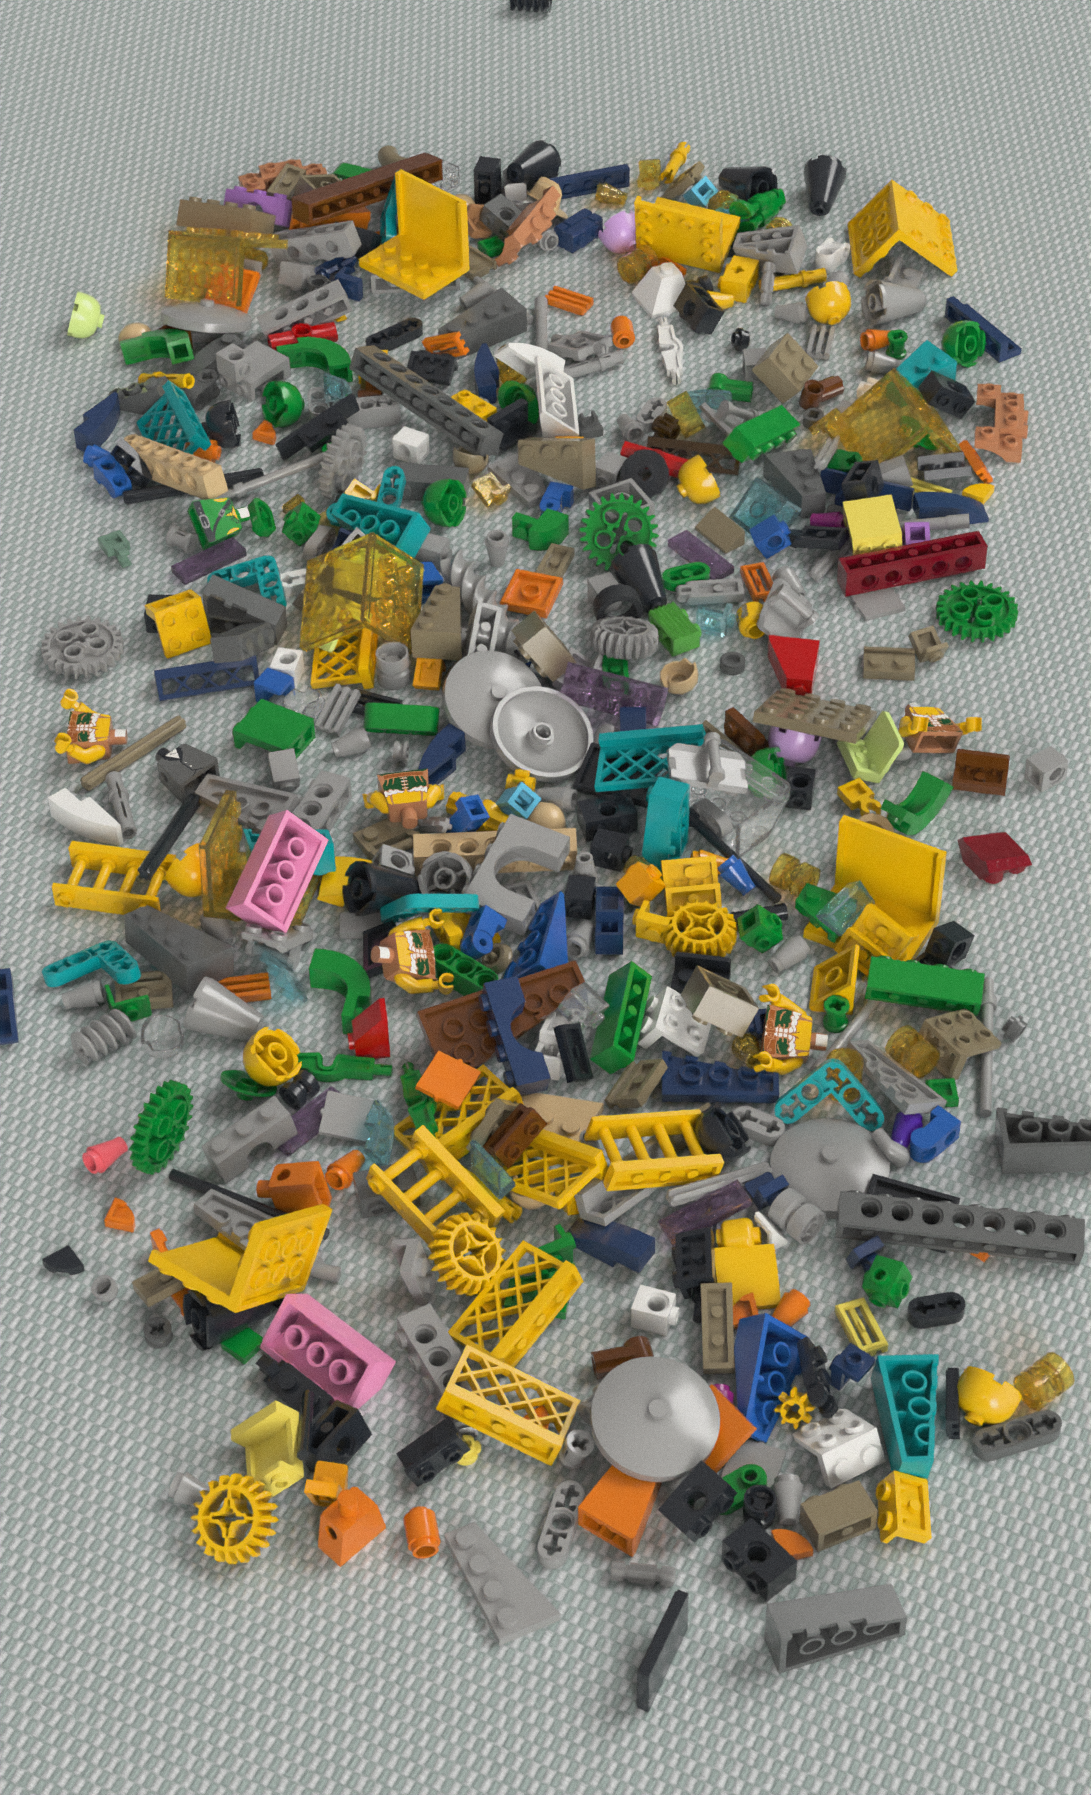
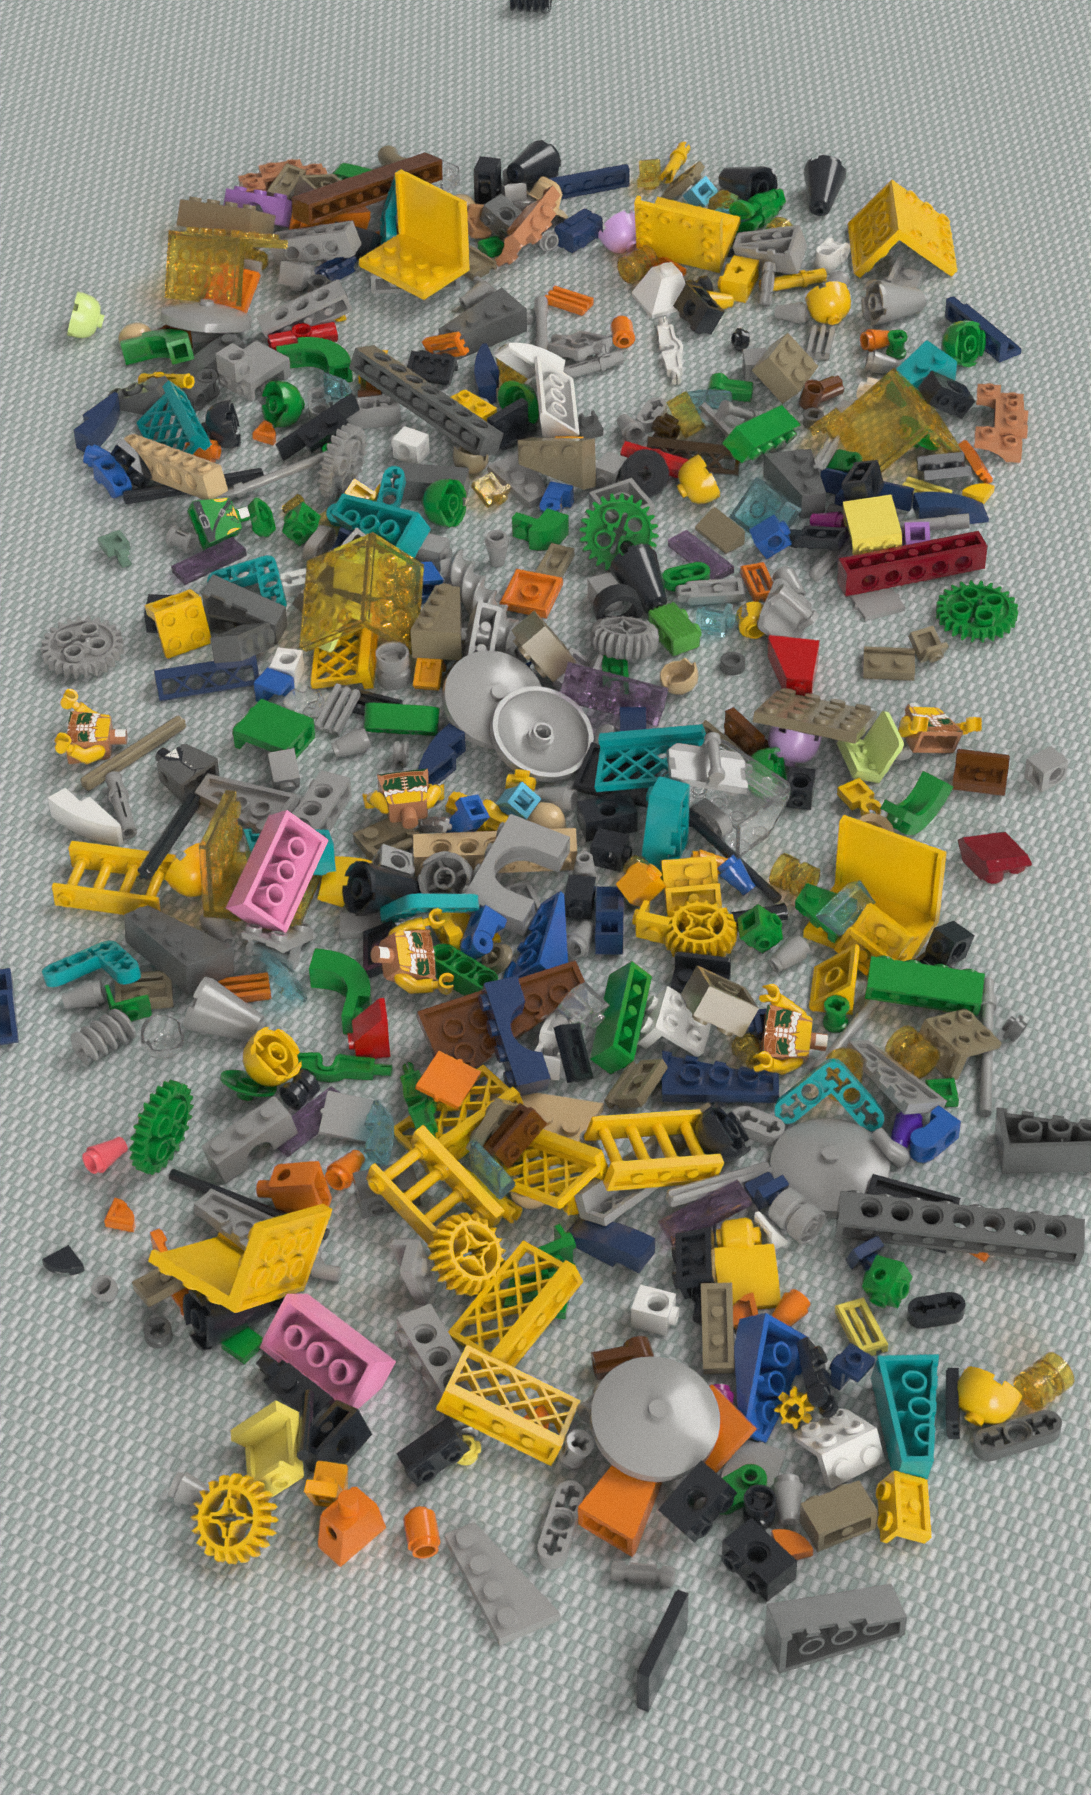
(351, 284): dark blue bracket -> none
(406, 330): black beam -> none
(610, 195): clear yellow cone -> none
(896, 471): light grey brick -> none

